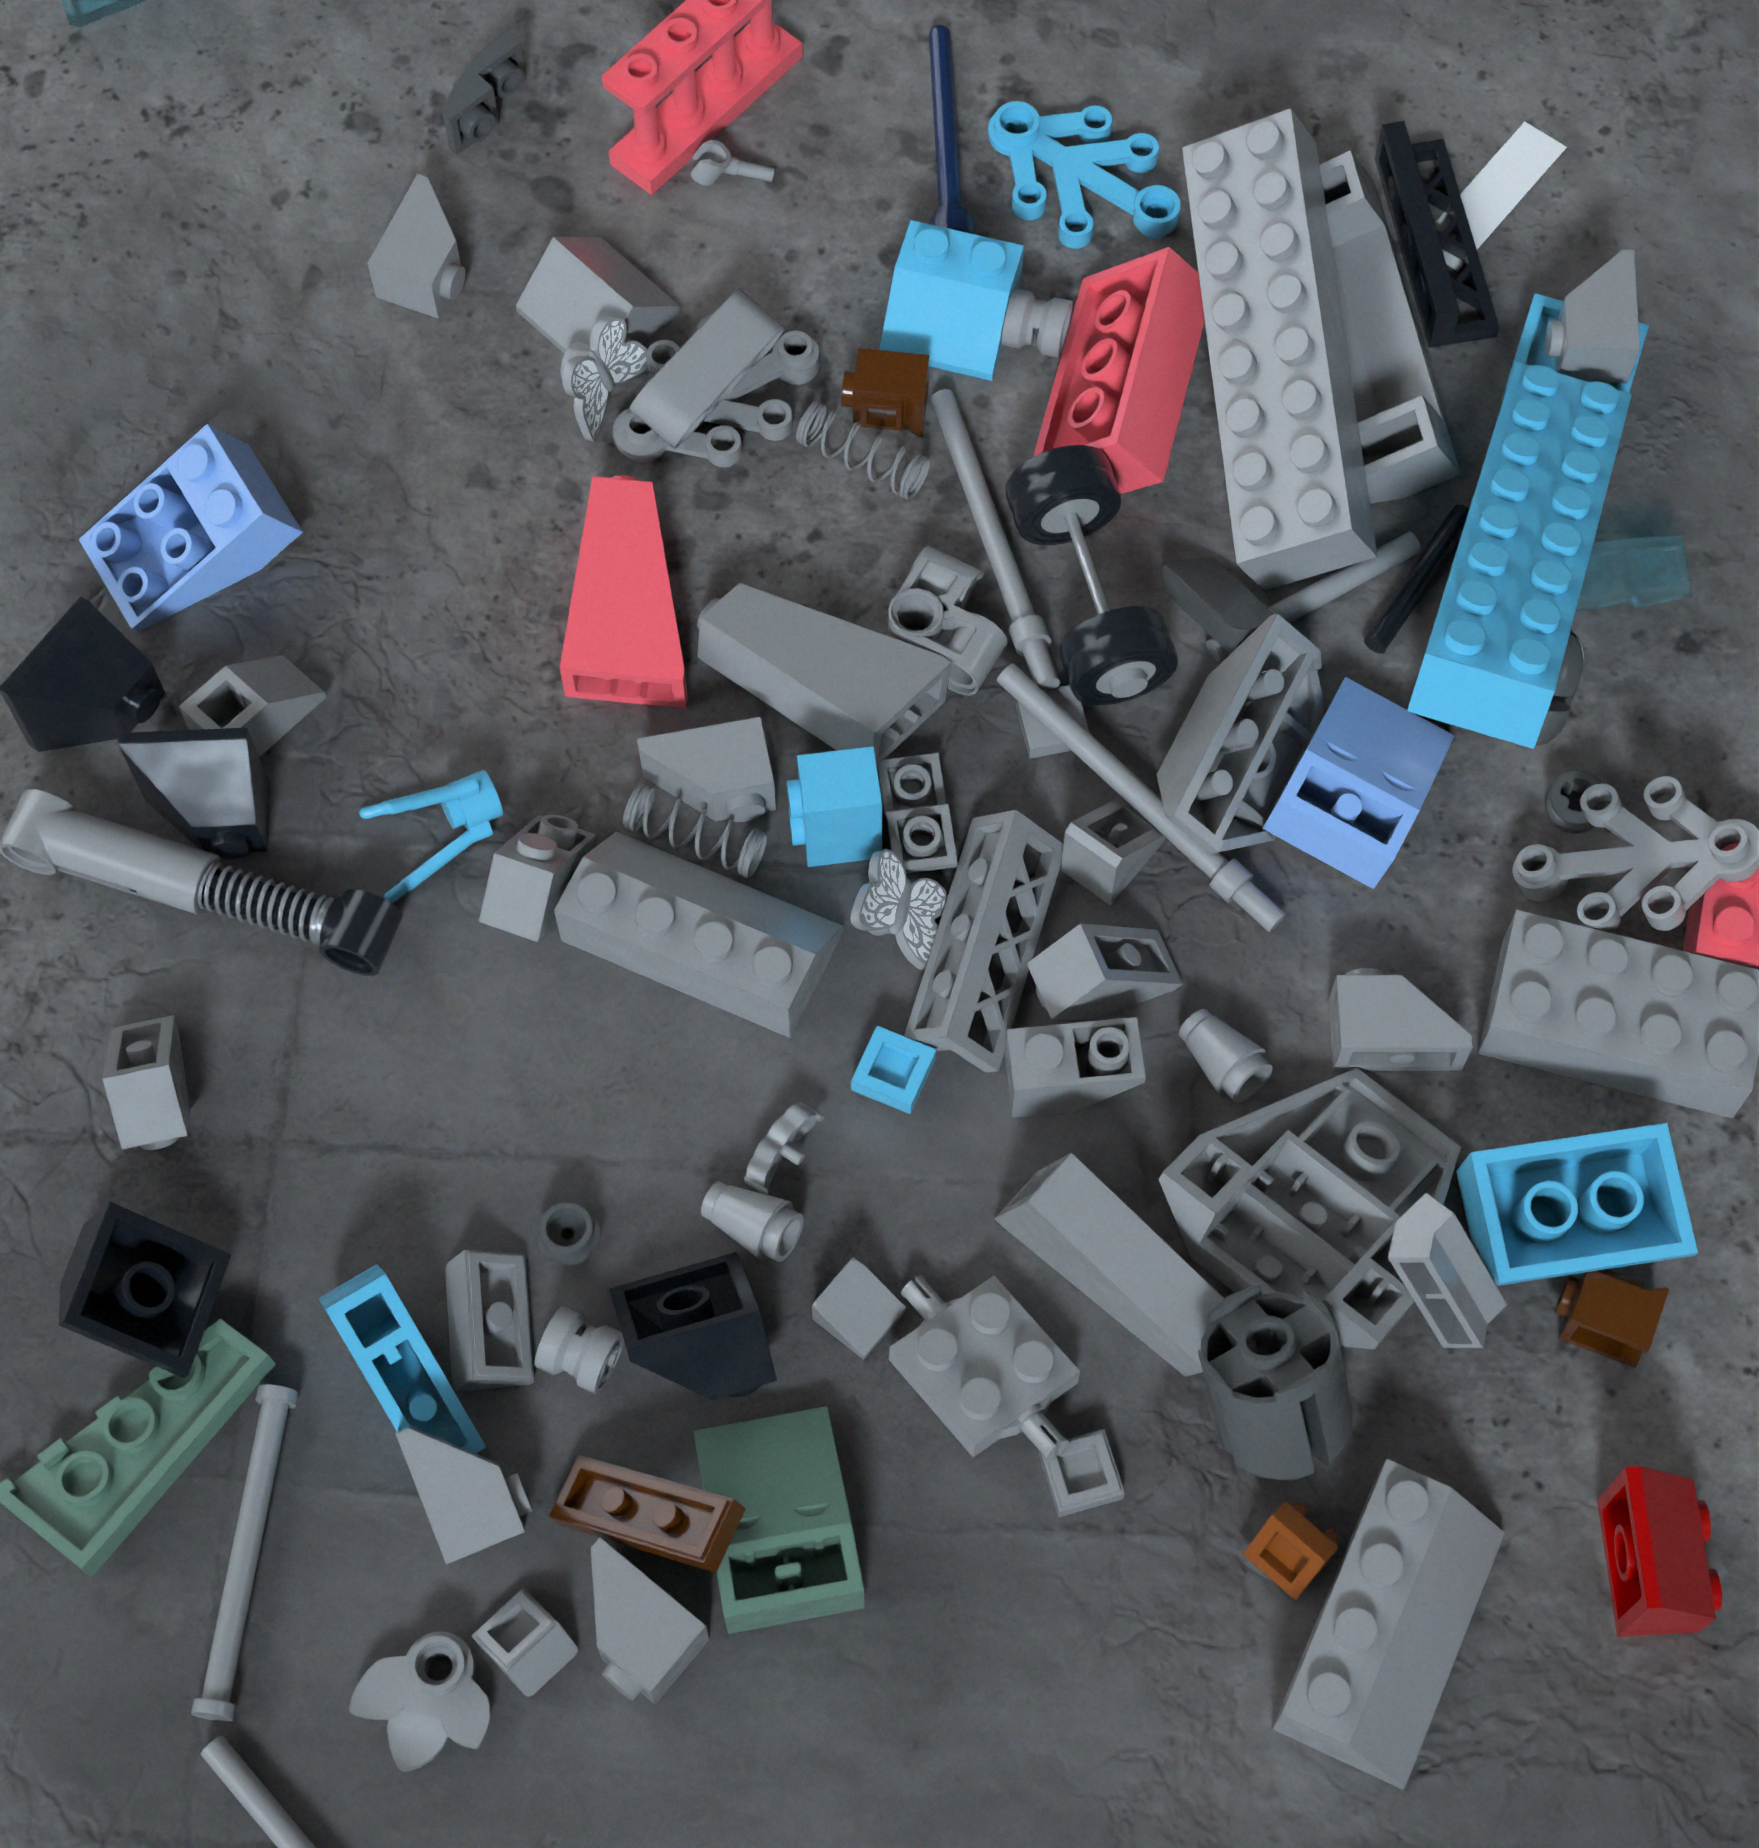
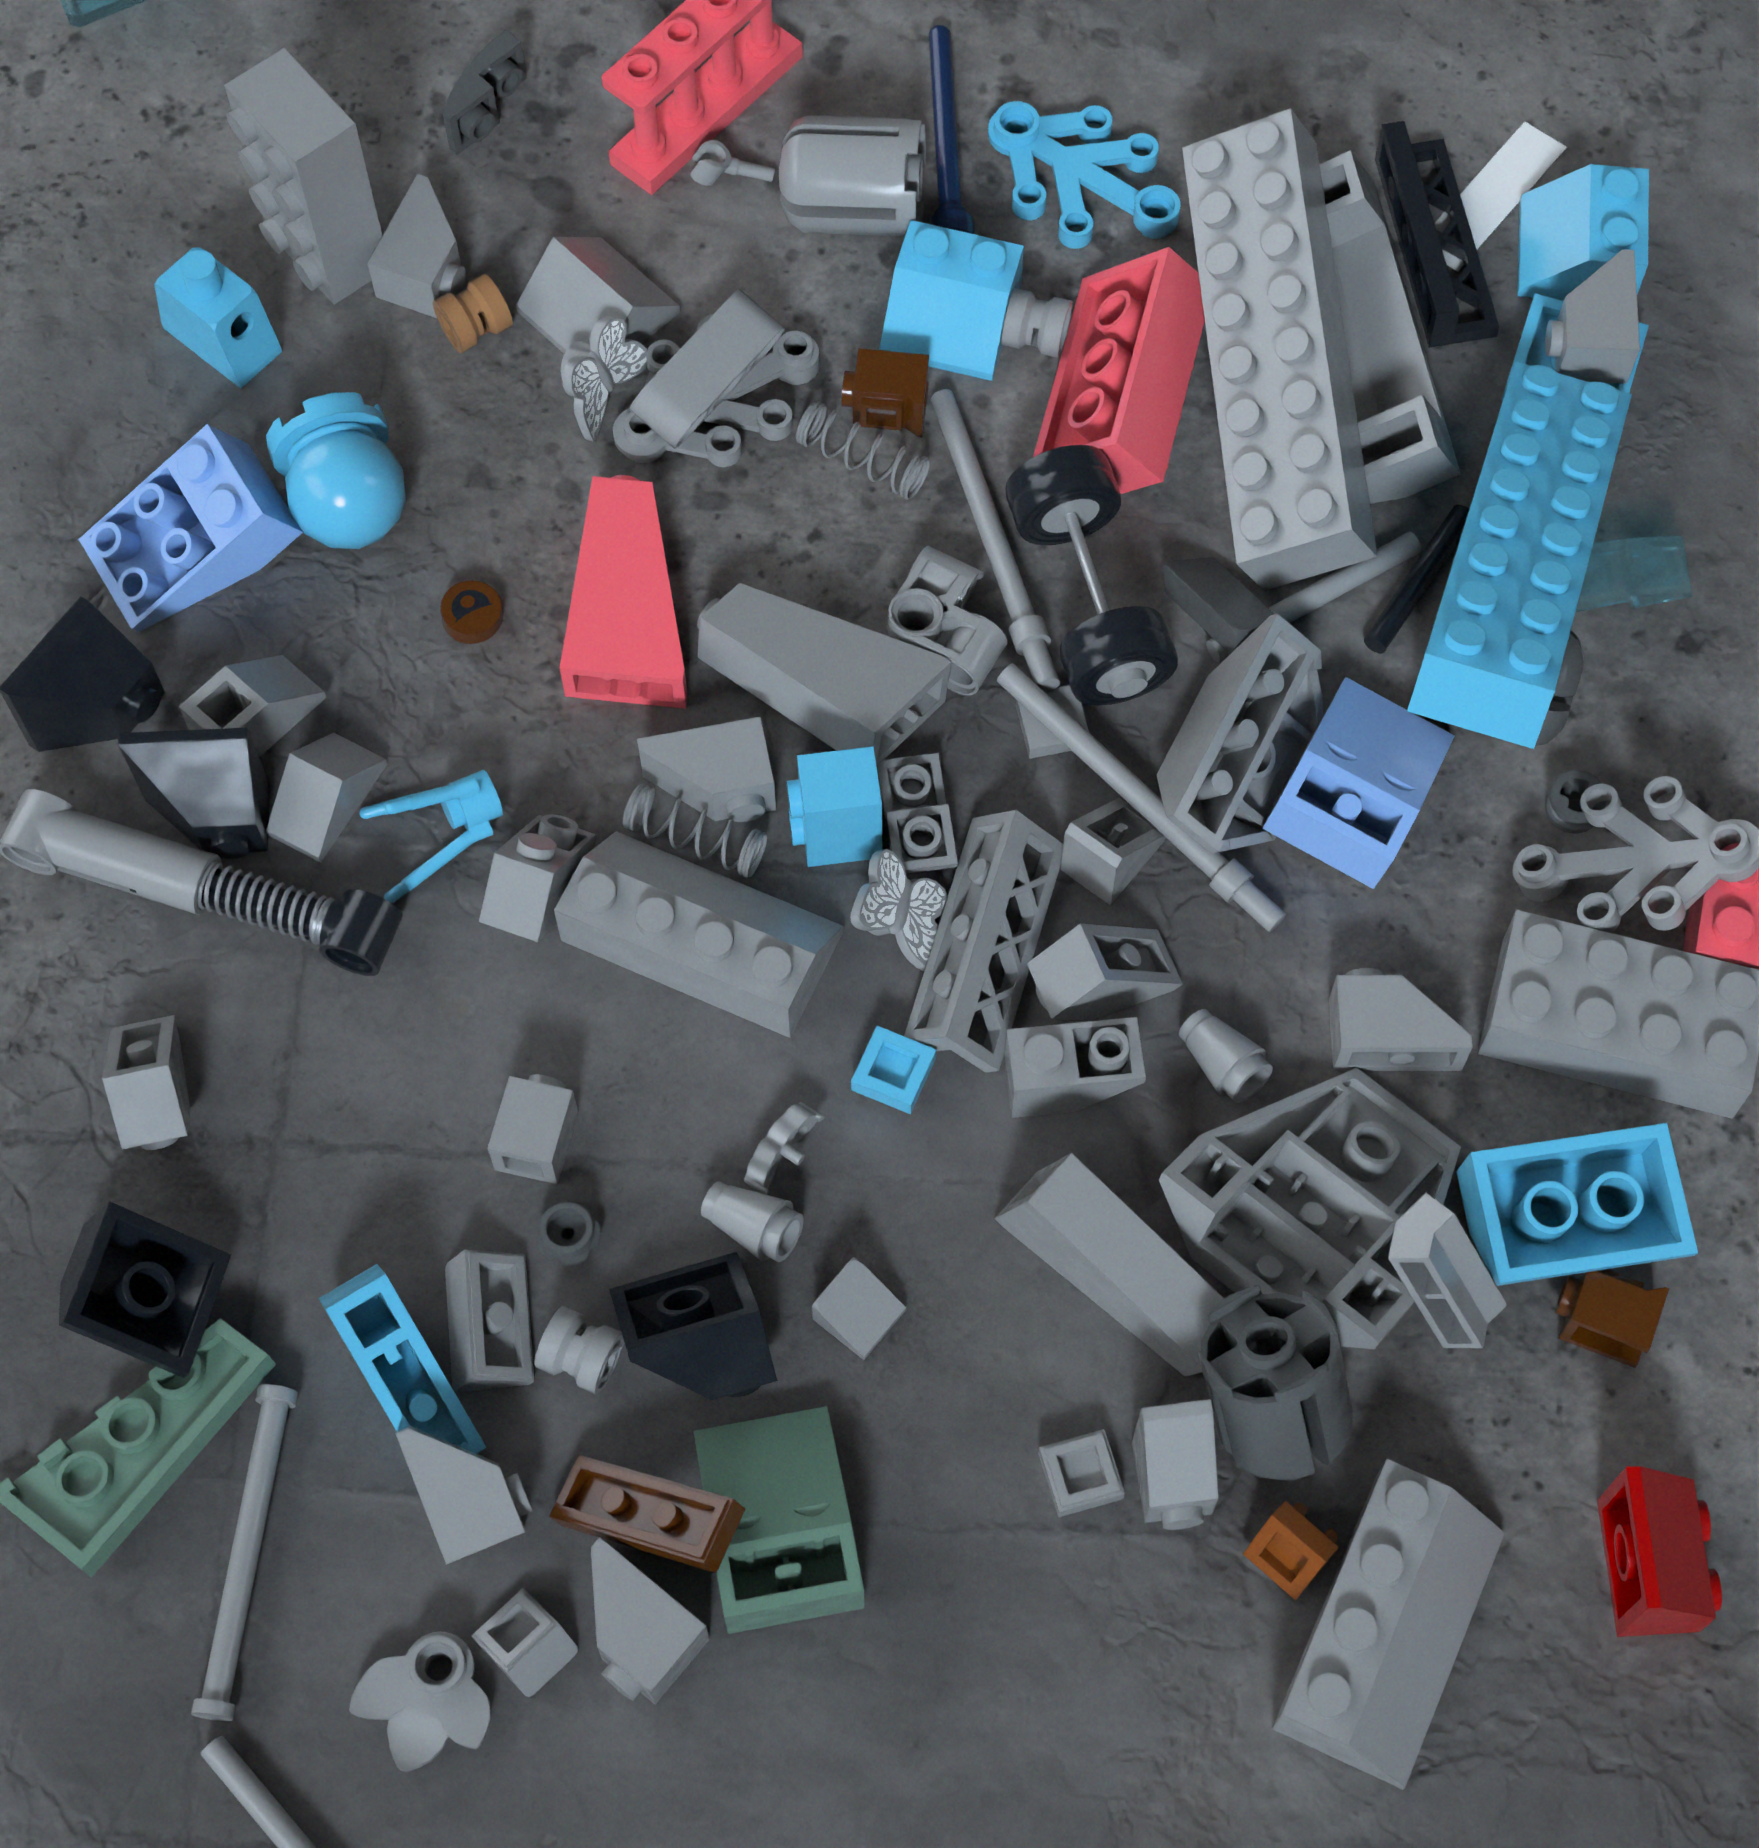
(201, 303): none -> medium azure torso
(305, 174): none -> light grey brick
(321, 793): none -> light grey slope
(339, 471): none -> medium azure tile
(471, 612): none -> reddish brown tile
(472, 313): none -> medium nougat wheel
(533, 1128): none -> light grey brick
(853, 174): none -> light grey cylinder
(984, 1366): light grey plate -> none
(1176, 1463): none -> light grey slope
(1579, 226): none -> medium azure slope

